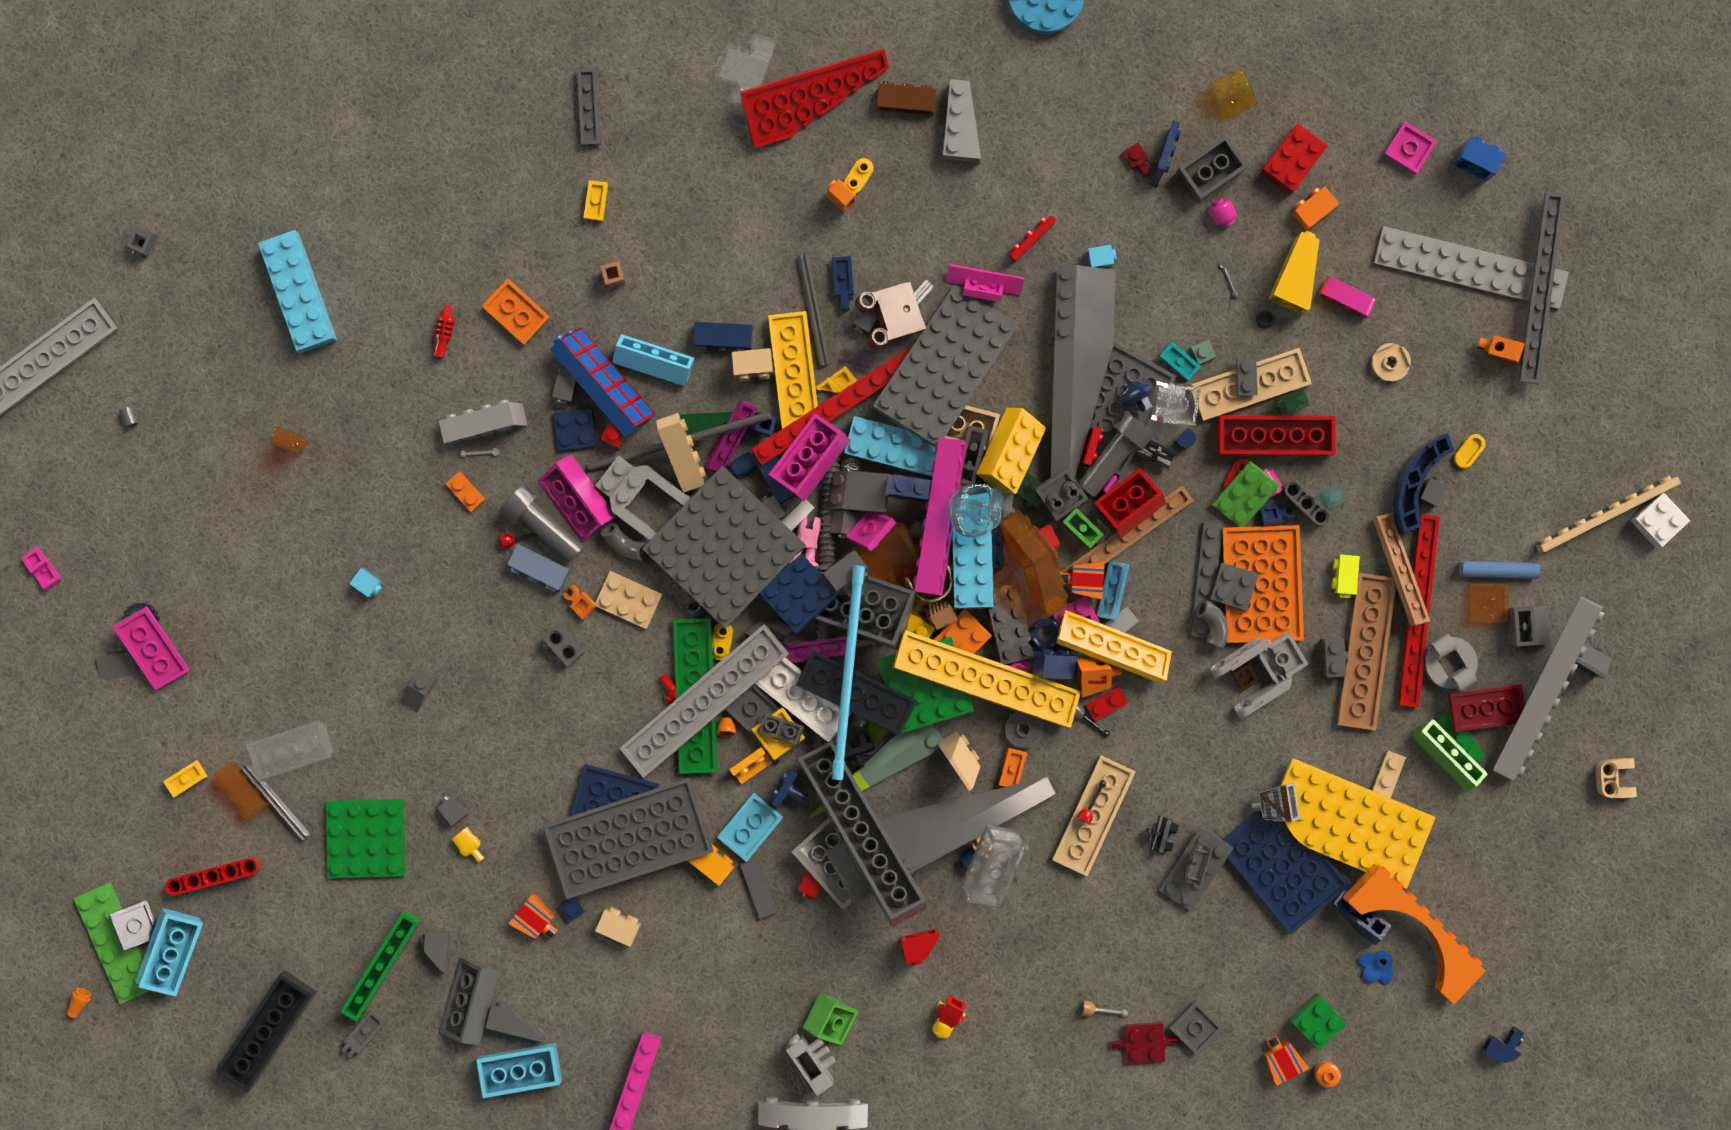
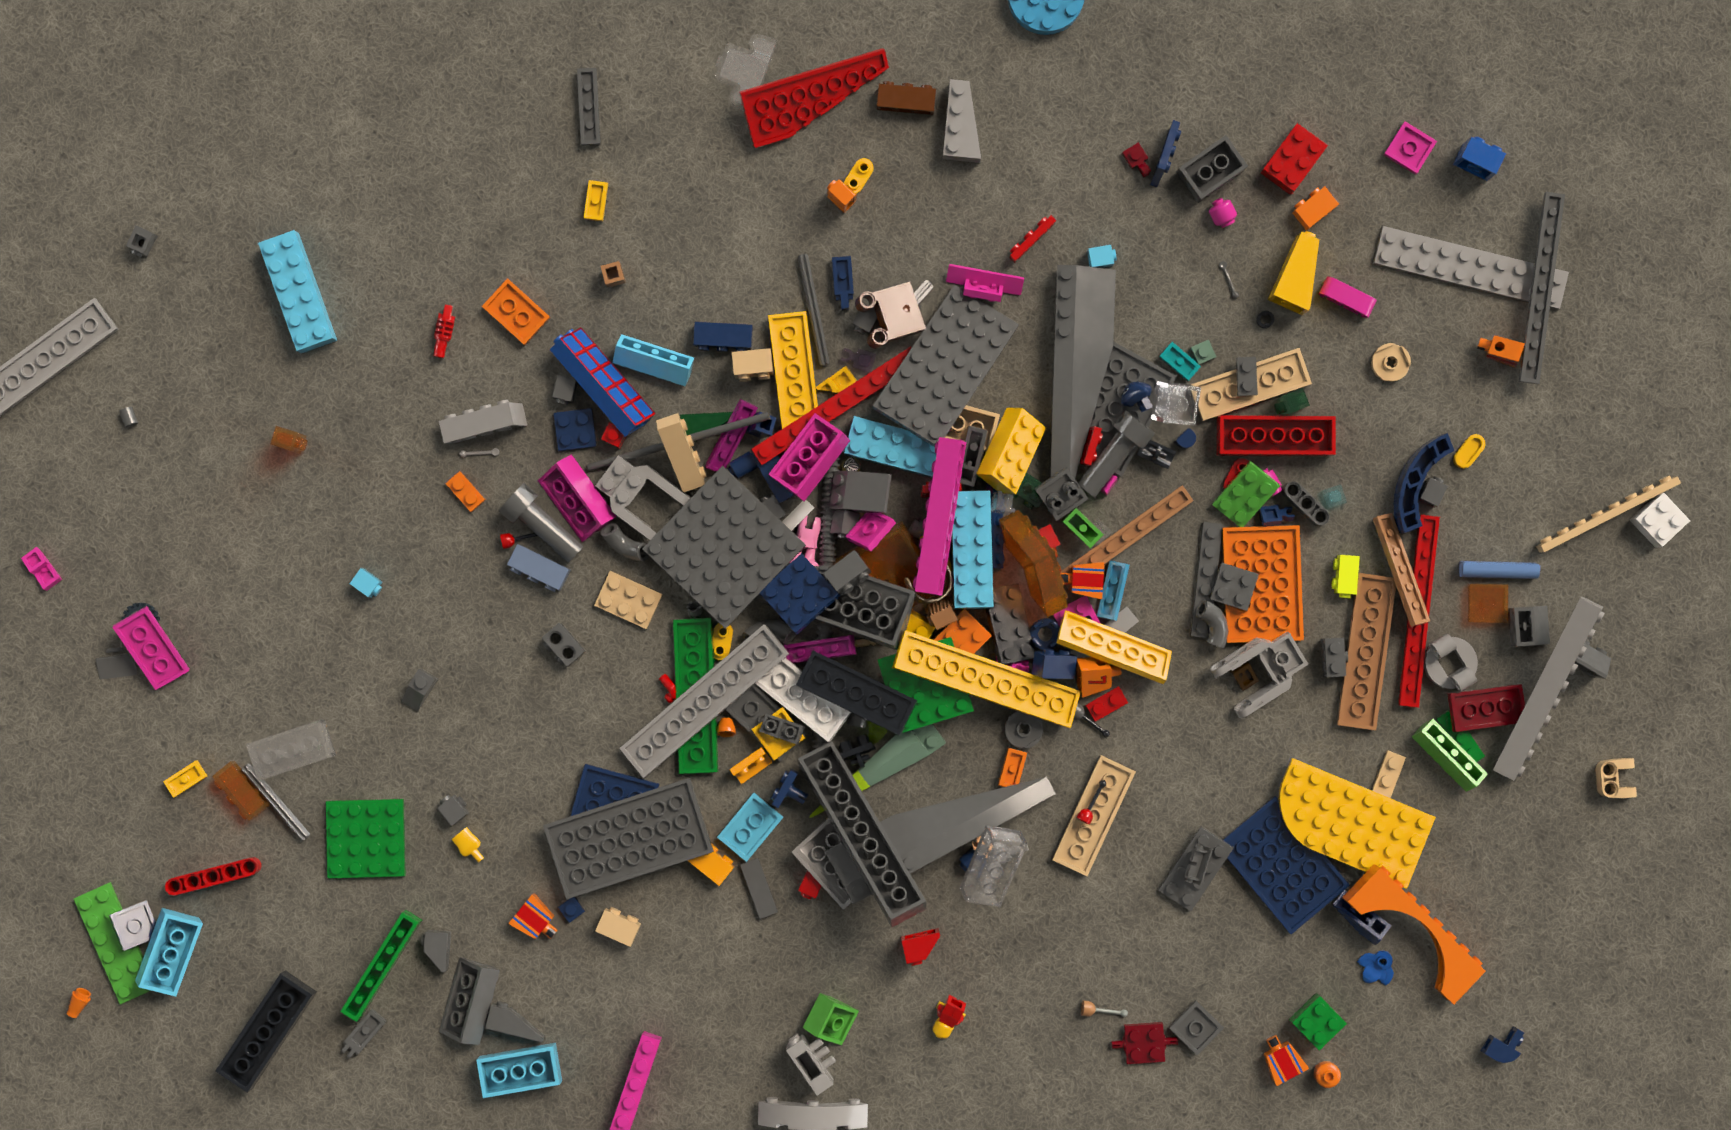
(582, 603): orange plate -> none
(857, 582): medium azure piece -> none
(908, 488): dark blue brick -> none
(961, 758): tan slope -> none
(974, 509): clear light blue piece -> none
(1130, 502): red brick -> none
(1160, 832): black hips -> none
(1232, 94): clear yellow slope -> none
(1278, 803): torso -> none

